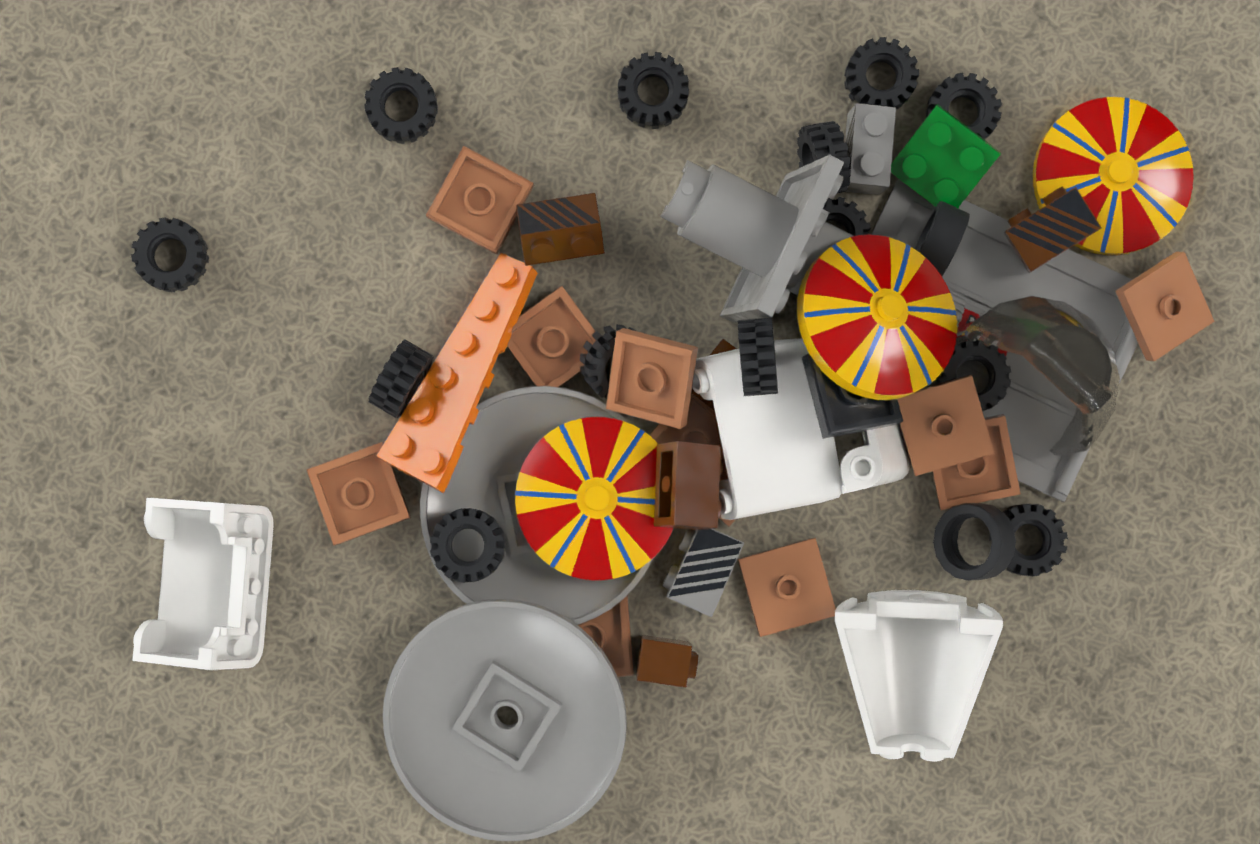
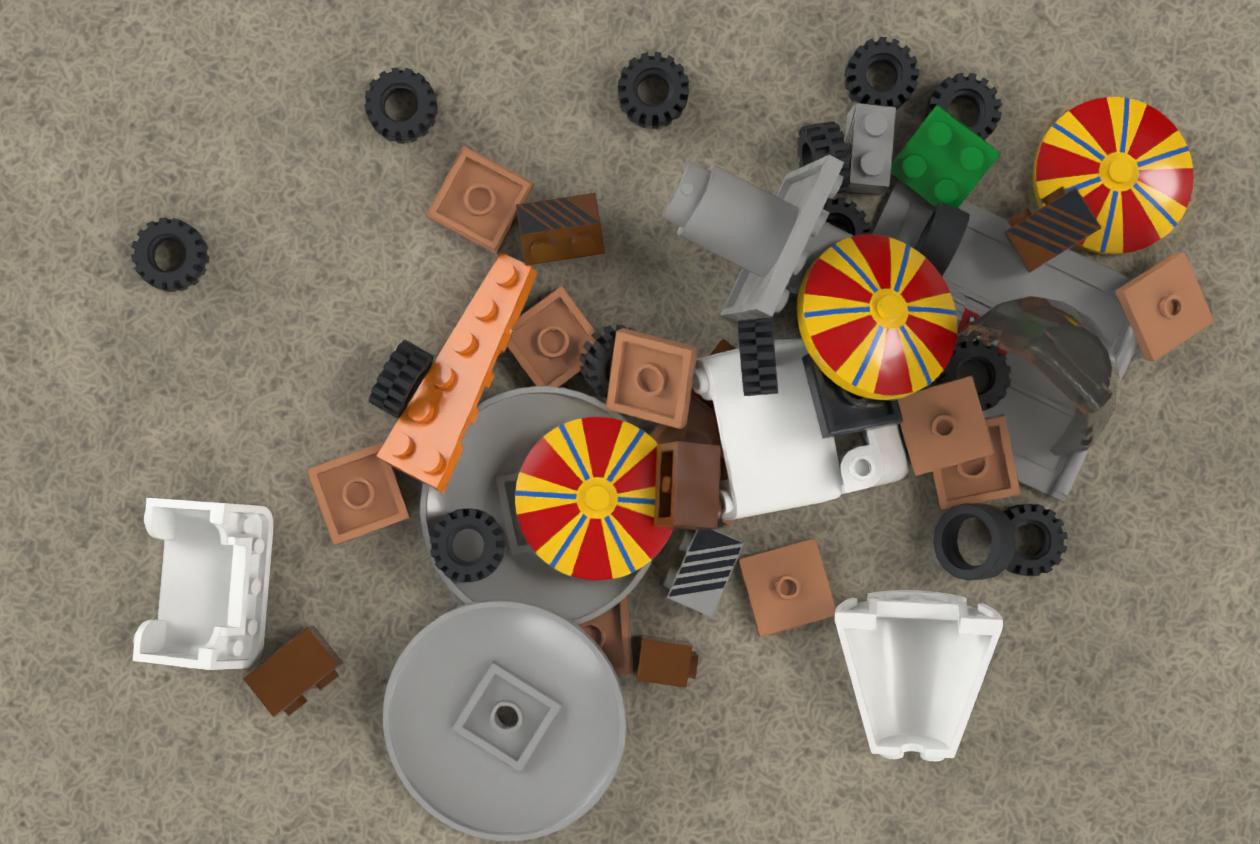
(293, 672): none -> reddish brown brick

